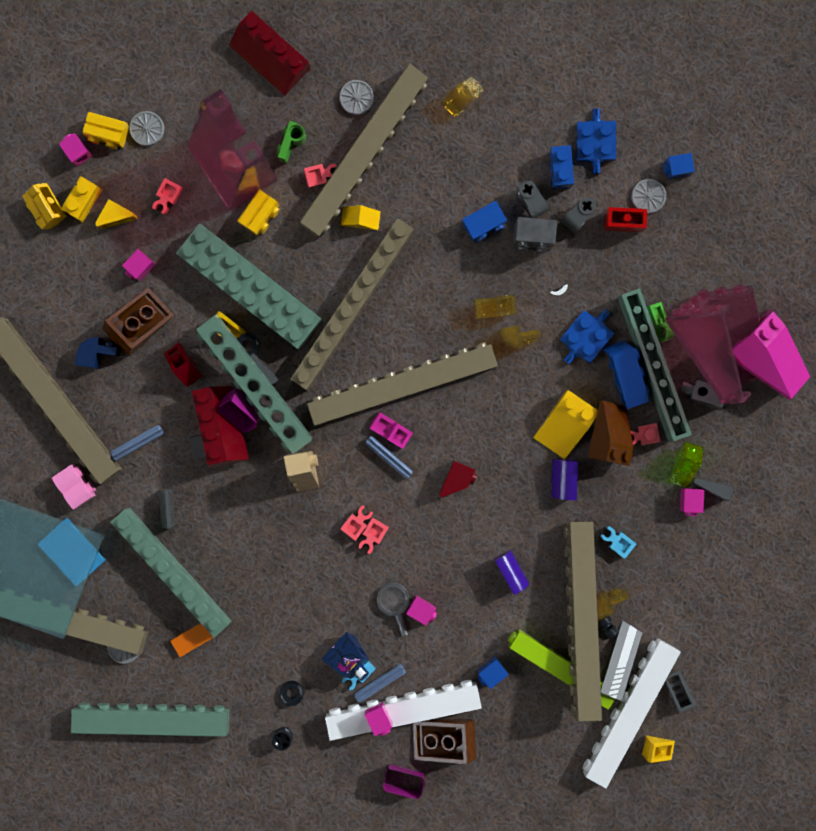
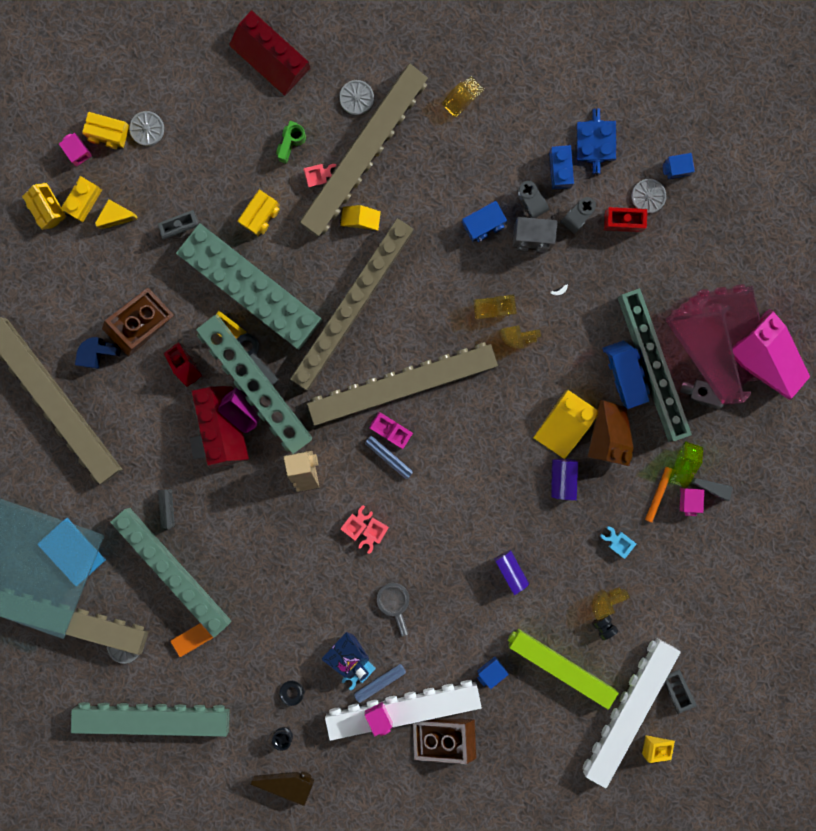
(74, 486): bright pink brick -> none
(137, 443): sand blue axle -> none
(138, 265): dark pink brick -> none
(168, 194): coral plate -> none
(178, 224): none -> dark grey slope
(227, 169): clear pink windscreen -> none
(289, 785): none -> dark brown slope
(403, 791): magenta piece -> none
(421, 610): dark pink brick -> none
(457, 479): dark red slope -> none
(583, 621): dark tan brick -> none
(586, 336): blue plate -> none
(621, 661): light grey sticker -> none
(646, 434): coral plate -> none
(659, 322): bright green plate -> none
(659, 493): none -> orange bar

